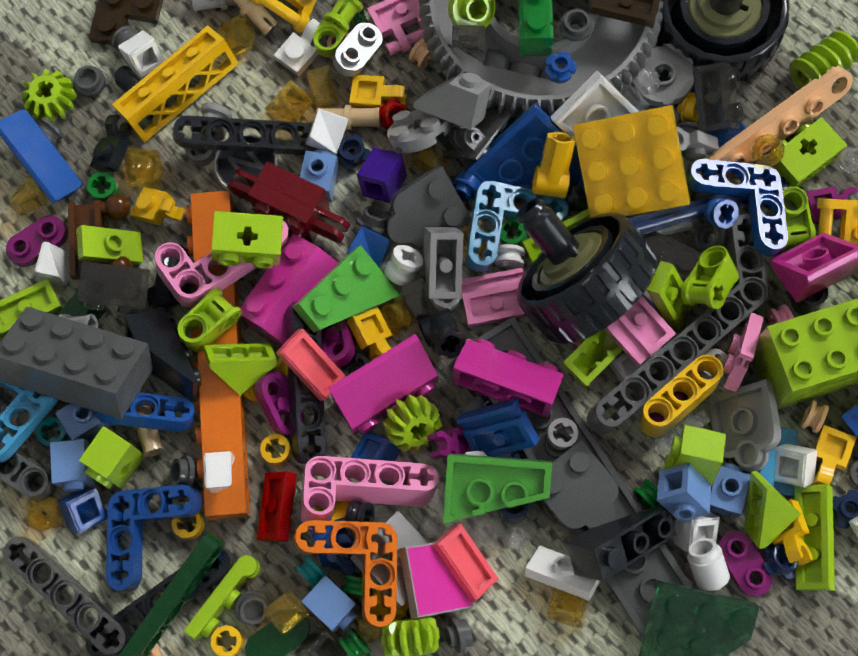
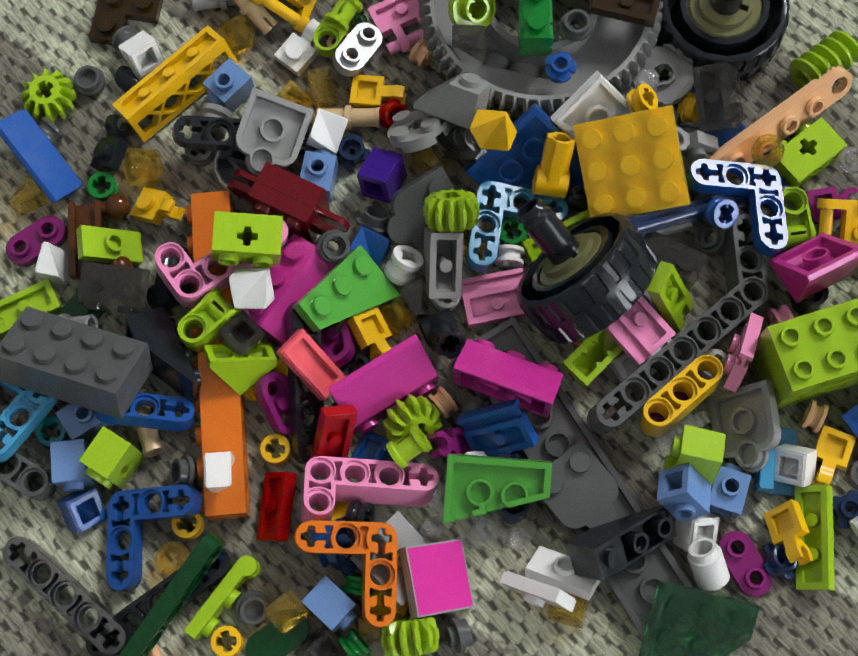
(37, 519): clear yellow plate -> none
(164, 552): none -> clear yellow plate
(228, 86): none -> medium blue brick
(241, 334): none -> clear smoke slope
(251, 288): none -> white slope
(271, 131): none -> light grey plate
(310, 571): teal bush -> none
(334, 431): none -> red plate
(343, 246): none -> dark grey plate
(408, 446): none -> lime bush
(443, 402): none -> light nougat bush
(451, 210): none -> lime gear
(465, 562): coral tile -> none
(466, 186): blue plate -> none
(493, 130): none -> yellow slope
(538, 592): none -> white plate
(565, 424): light grey bush -> none
(642, 98): none -> yellow bush
(647, 494): green bush -> none
(711, 279): lime piece -> none
(766, 512): lime slope -> none

